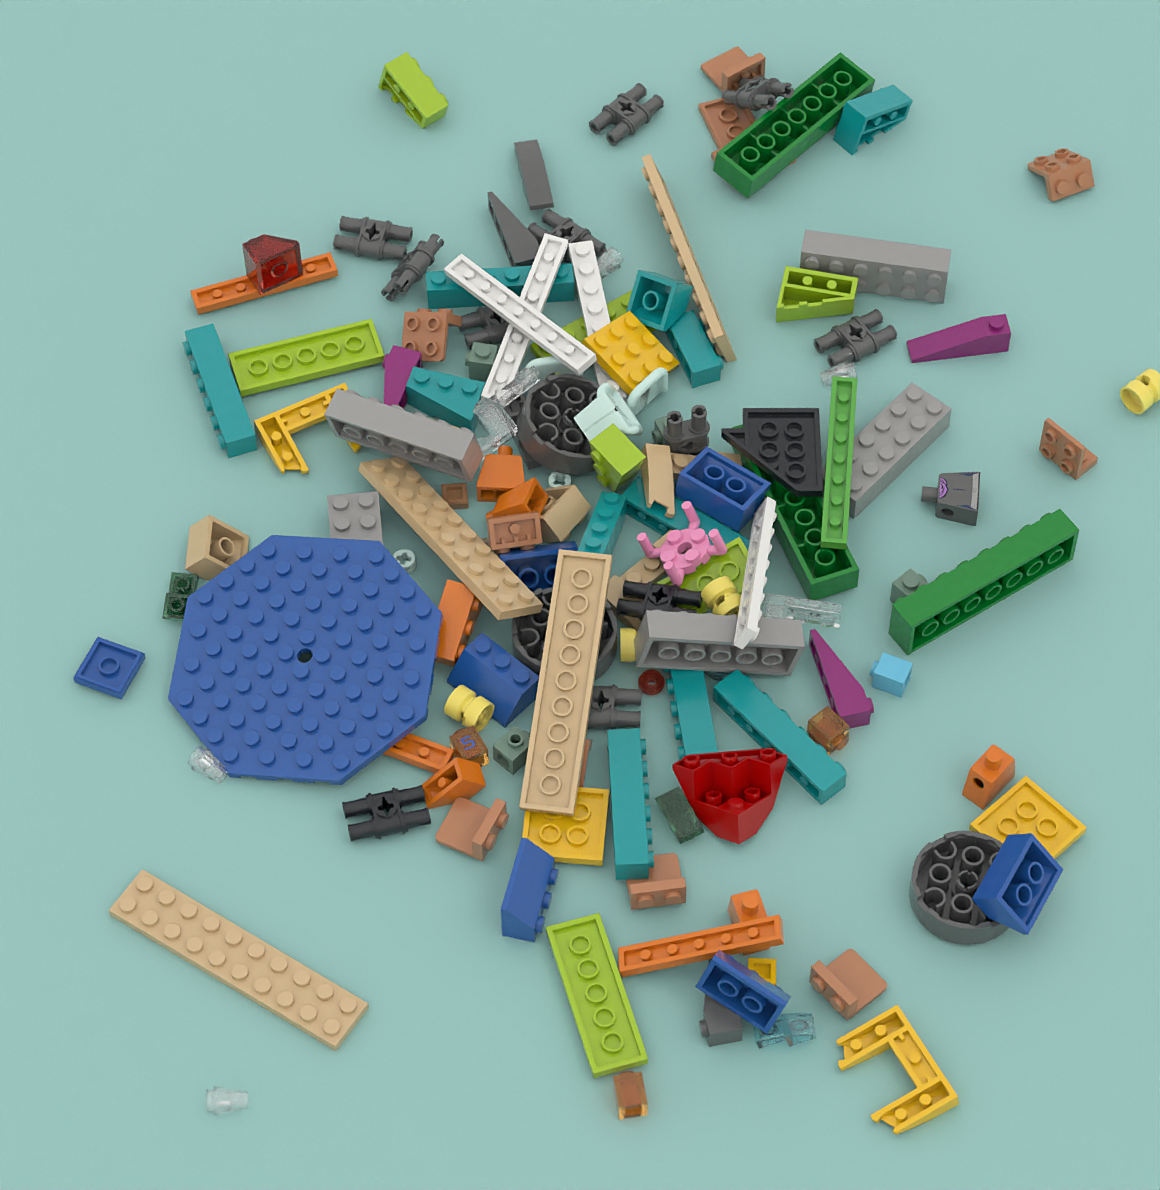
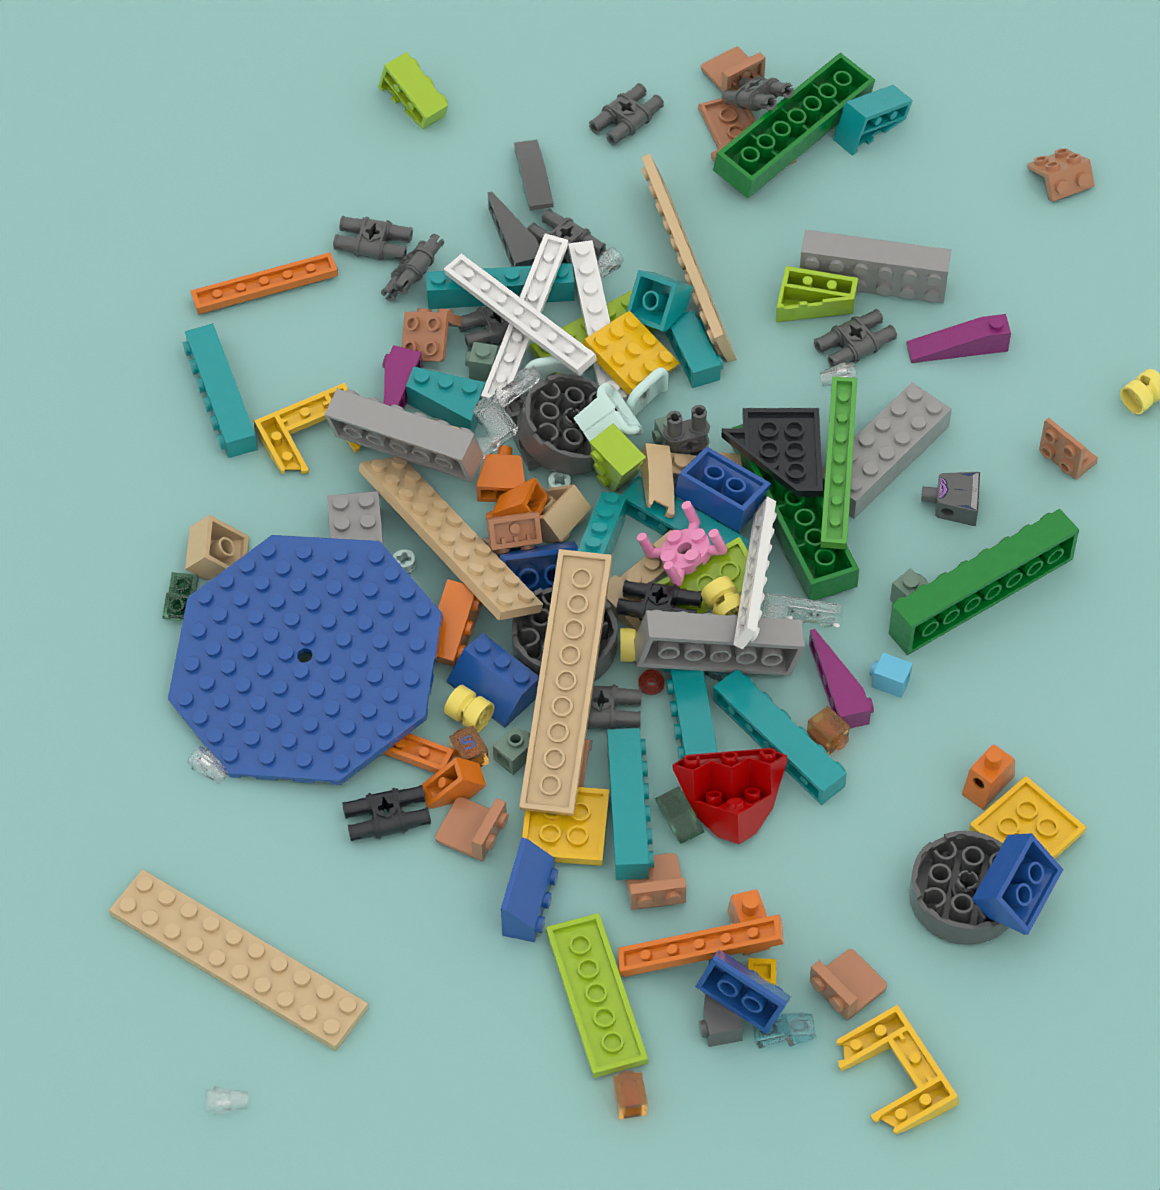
(109, 667): blue plate -> none
(272, 261): clear red slope -> none
(306, 357): lime plate -> none
(455, 495): medium nougat tile -> none

